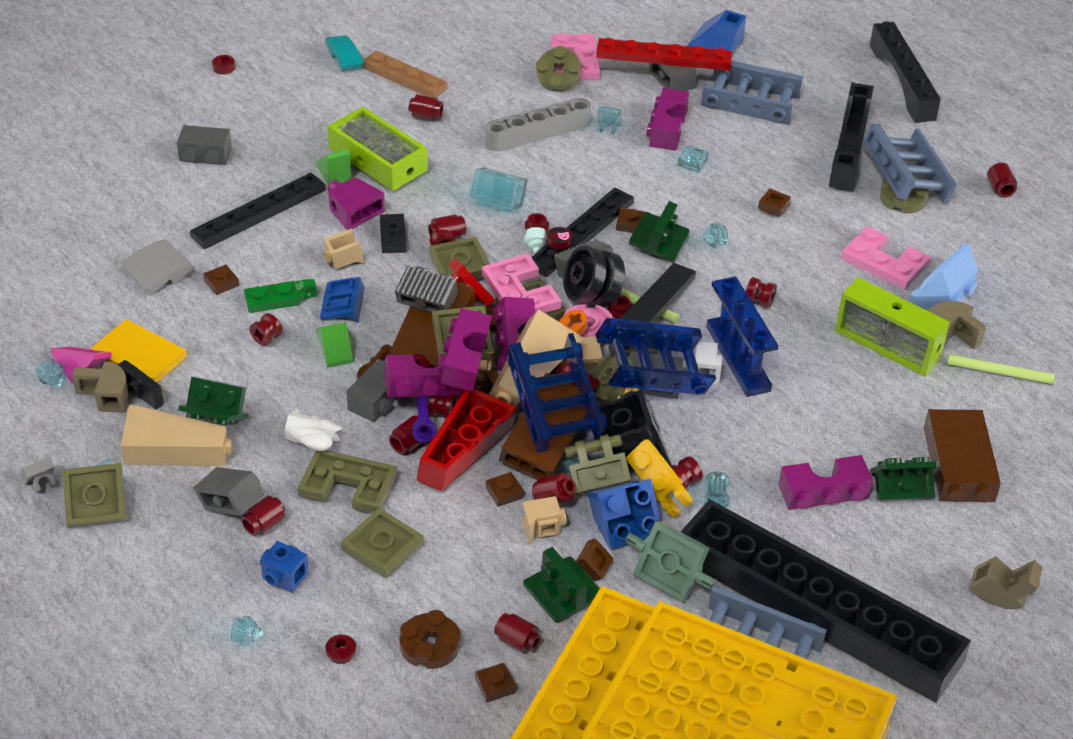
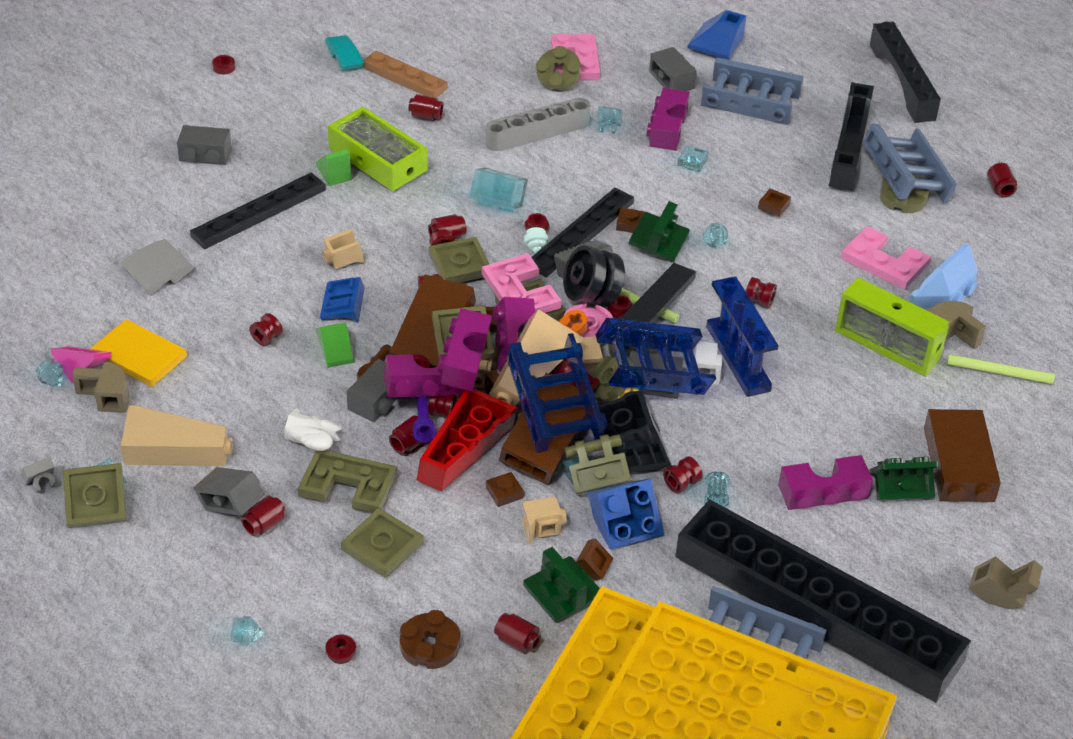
(142, 385): black plate -> none
(215, 400): dark green bracket -> none
(221, 279): reddish brown plate -> none
(279, 295): green hinge -> none
(284, 566): blue brick -> none
(355, 202): magenta torso -> none
(392, 233): black plate -> none
(426, 289): dark grey brick -> none
(461, 274): red plate -> none
(495, 682): reddish brown plate -> none
(556, 485): dark red brick -> none
(559, 238): tile -> none
(651, 465): yellow hinge -> none
(664, 54): red plate -> none
(671, 561): sand green plate -> none

